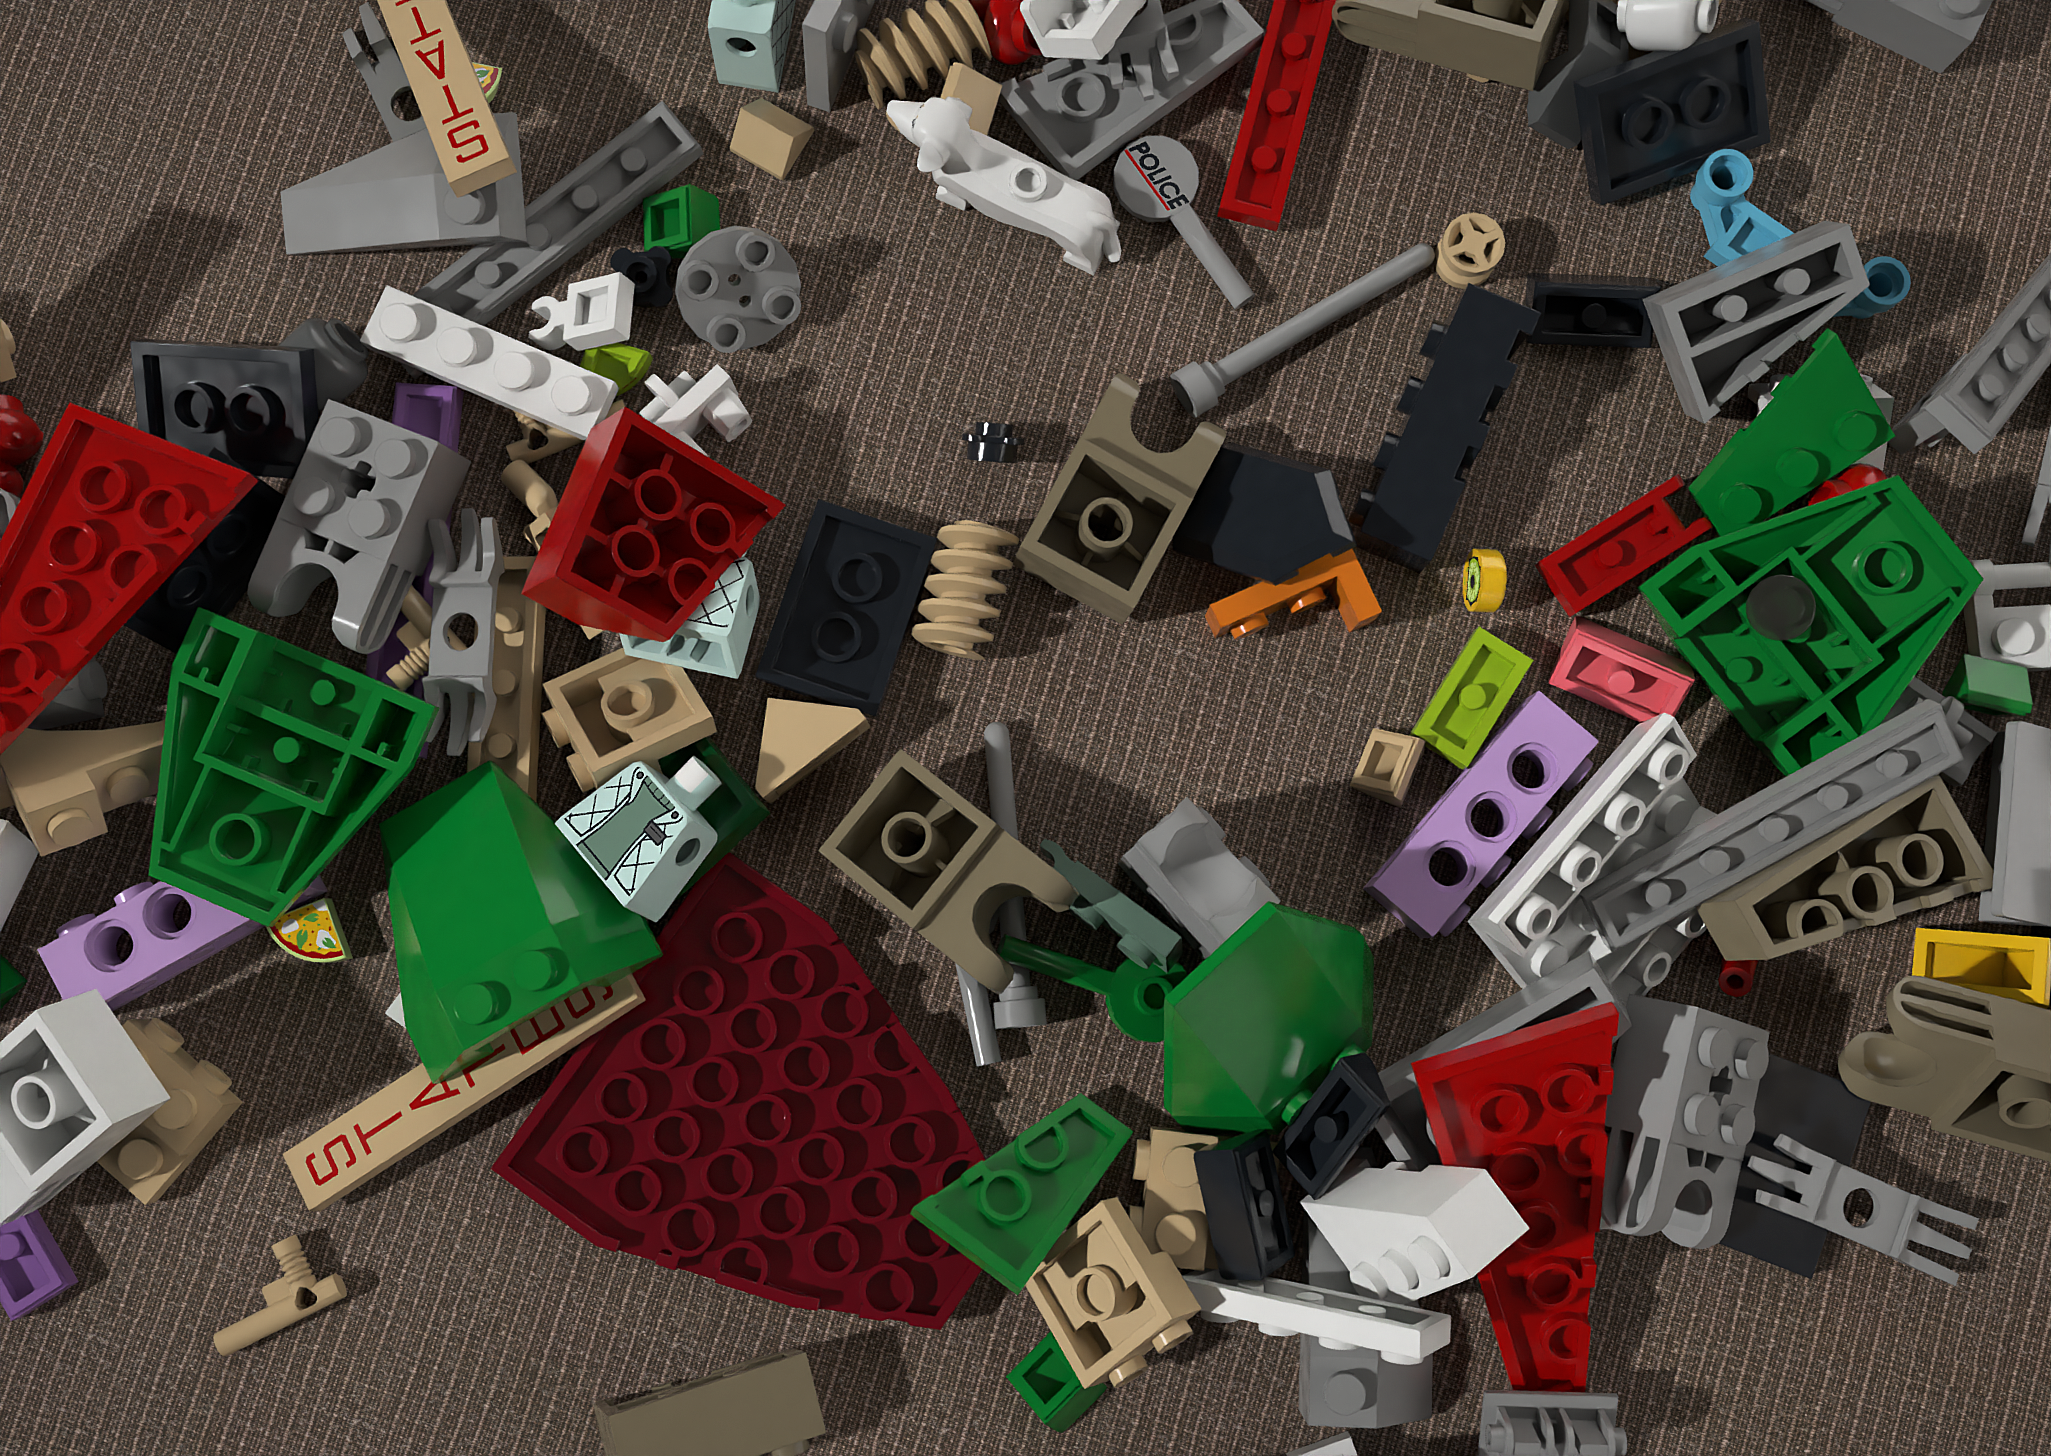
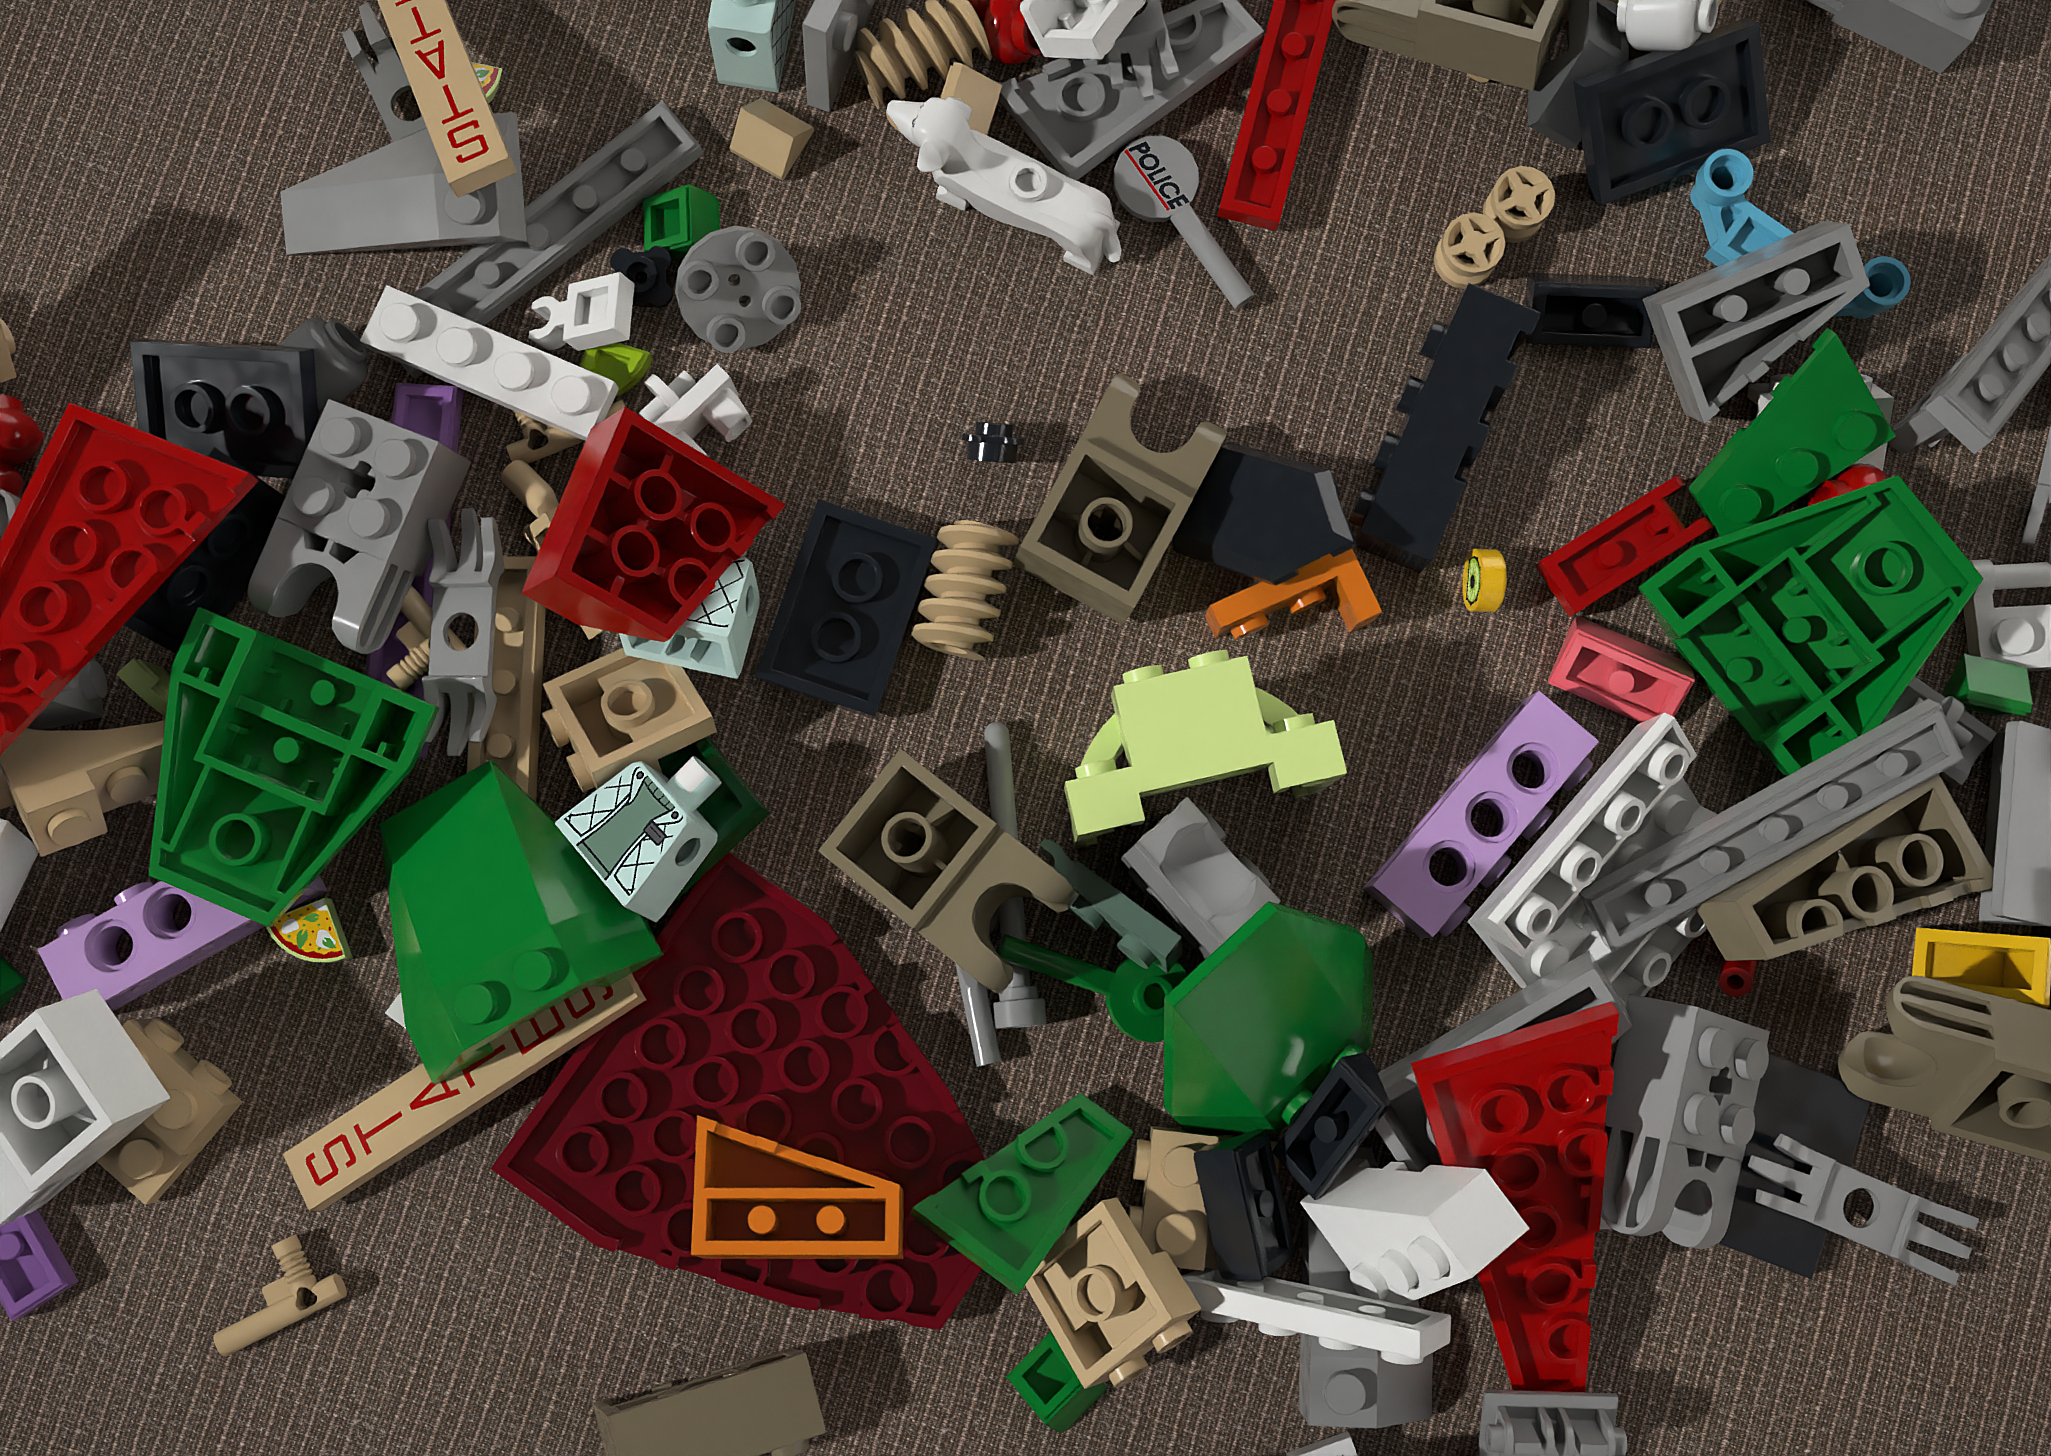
(147, 681): none -> yellowish green tile
(787, 1204): none -> orange wedge
(801, 739): tan slope -> none
(1193, 732): none -> yellowish green piece
(1202, 384): light grey piece -> none
(1388, 766): tan slope -> none
(1471, 697): lime plate -> none
(1525, 191): none -> tan wheel
(1780, 607): clear smoke plate -> none

